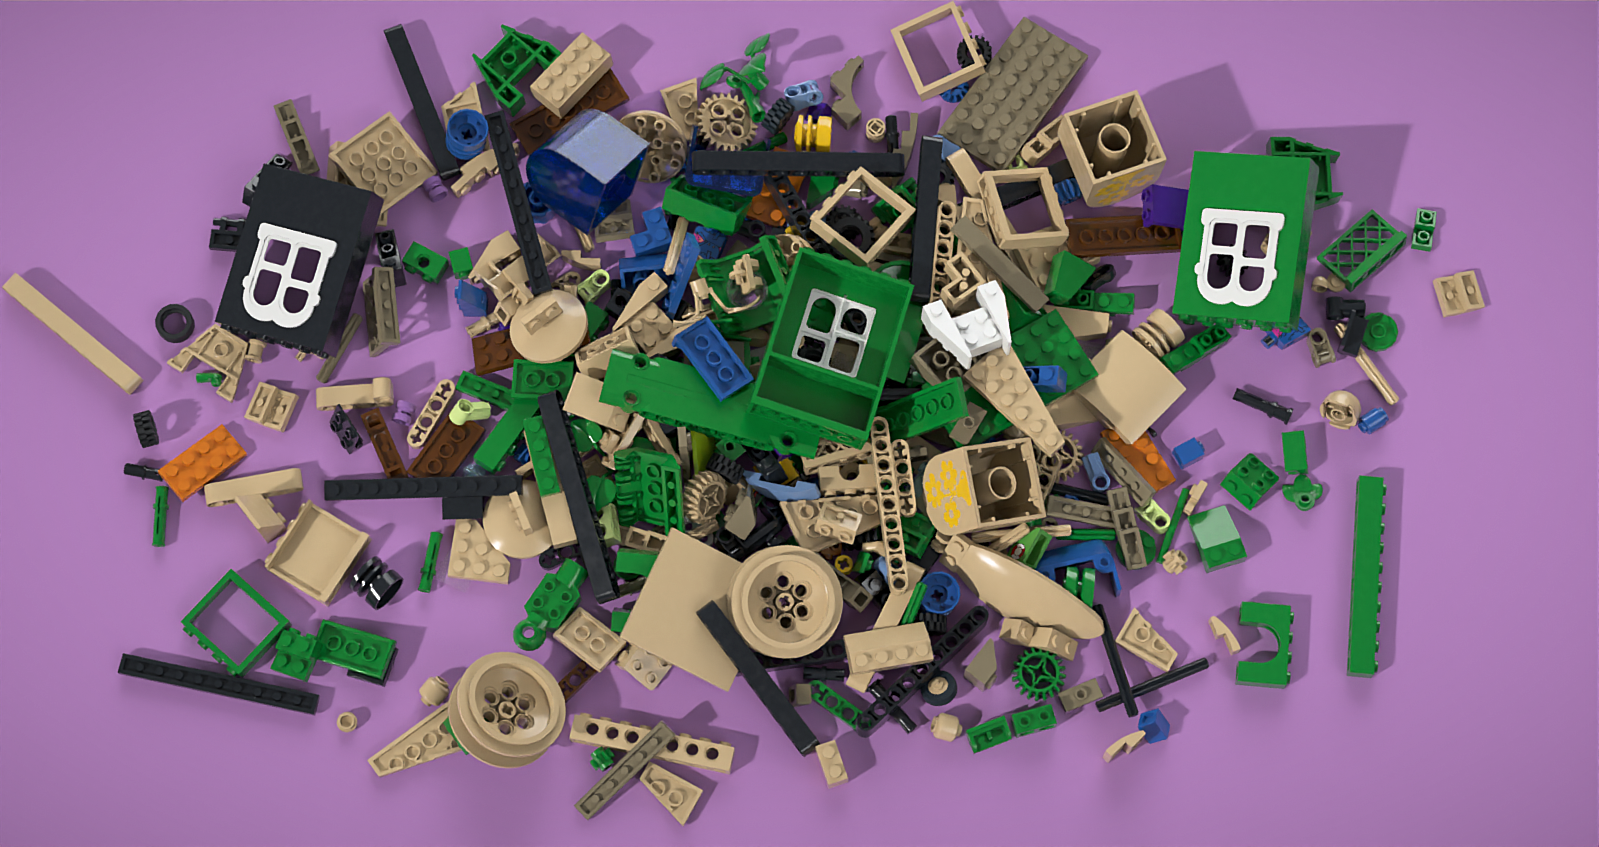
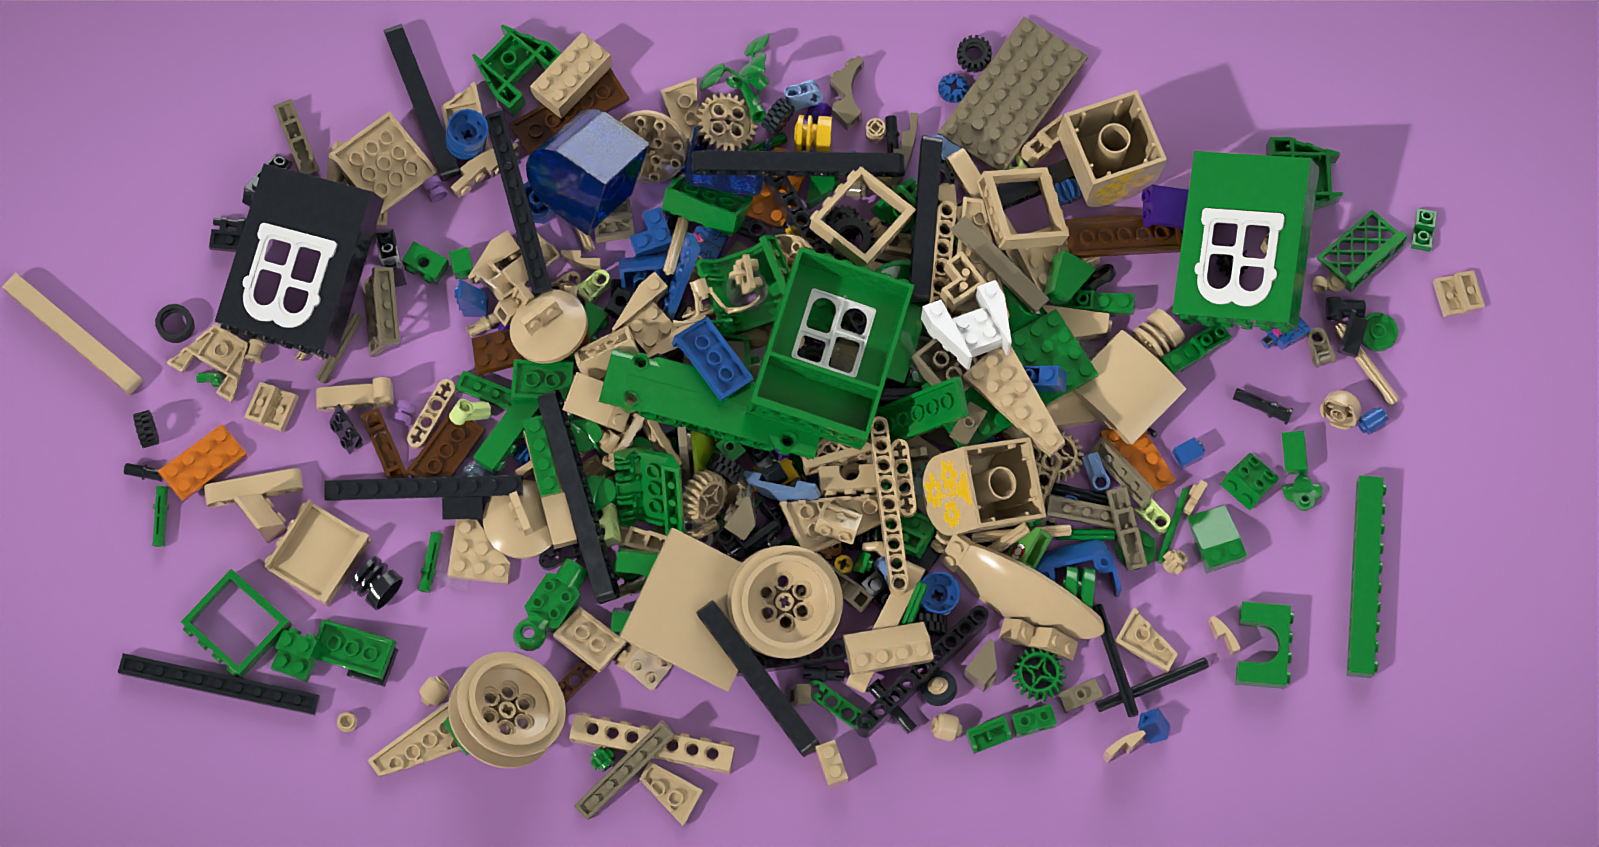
(952, 80): tan window -> none

